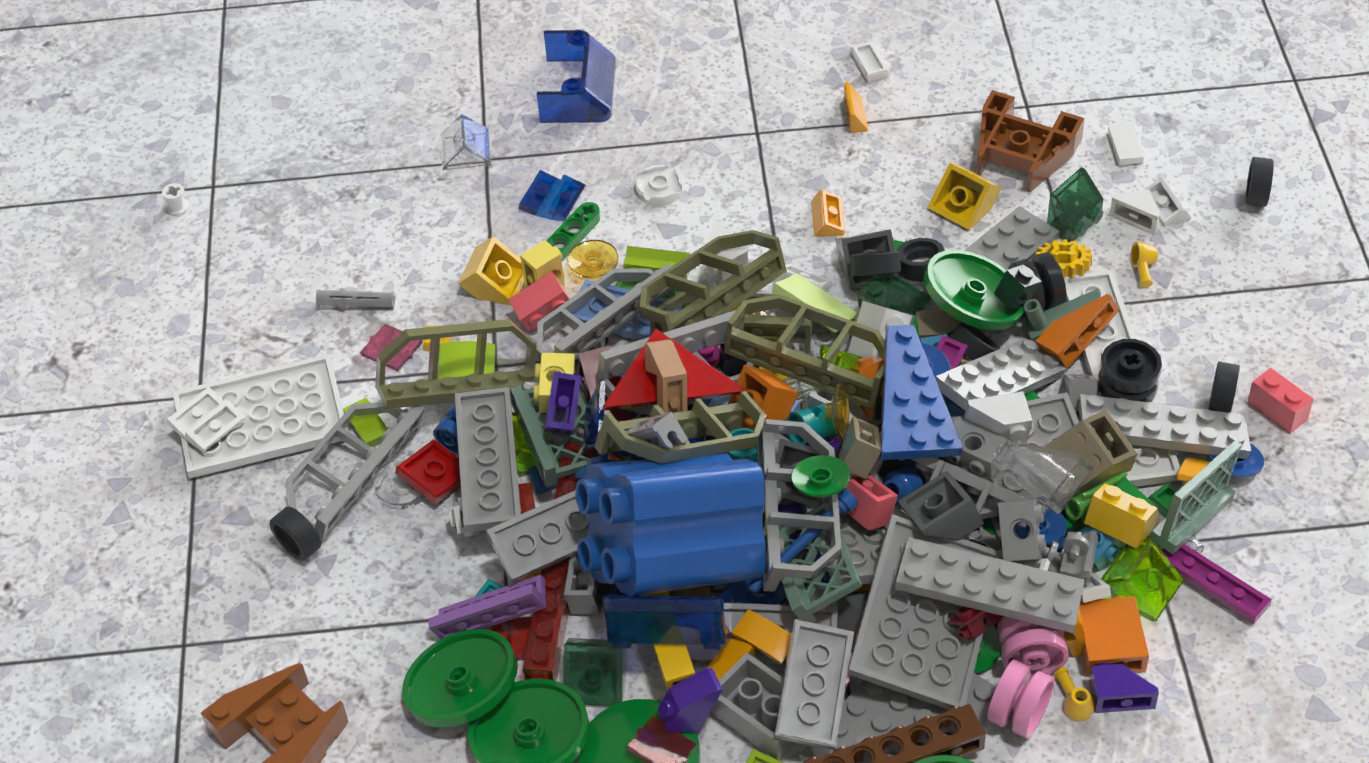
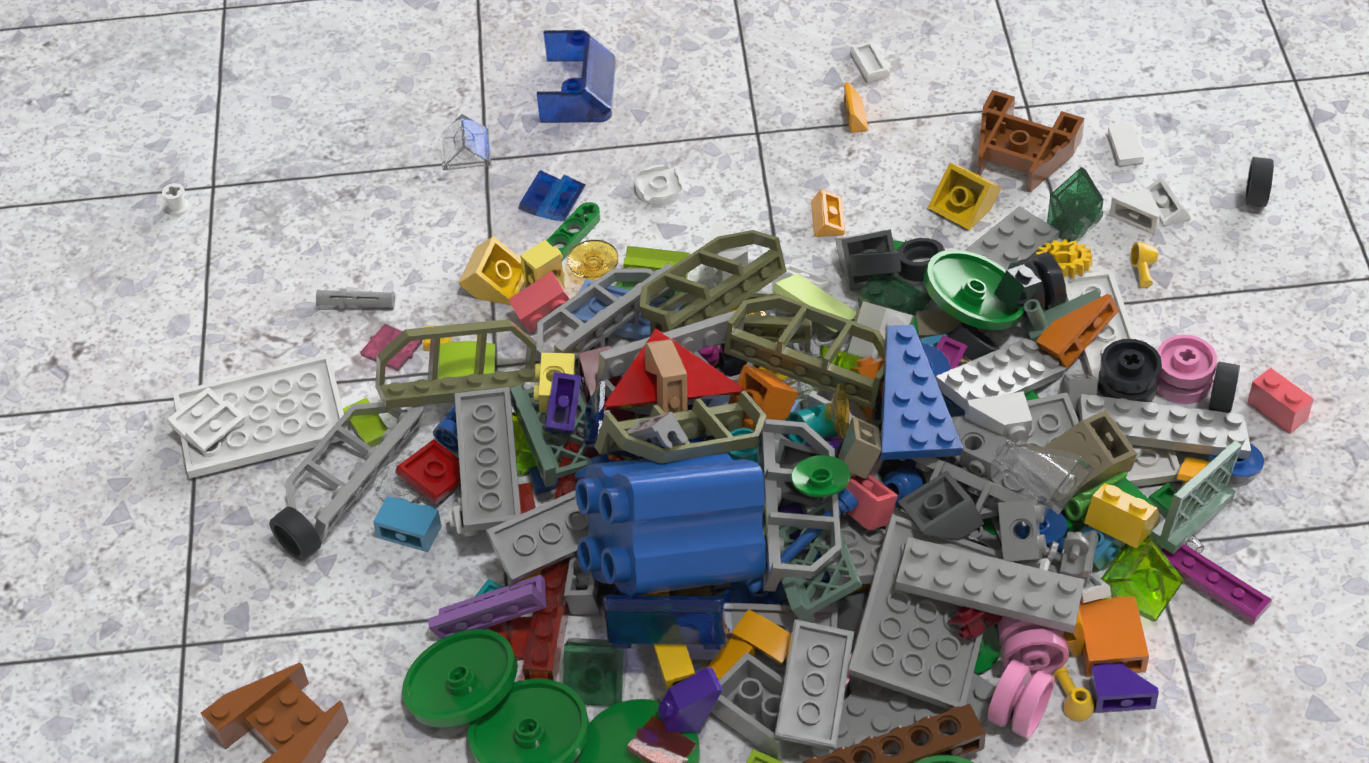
(407, 523): none -> dark azure brick
(1186, 369): none -> bright pink wheel

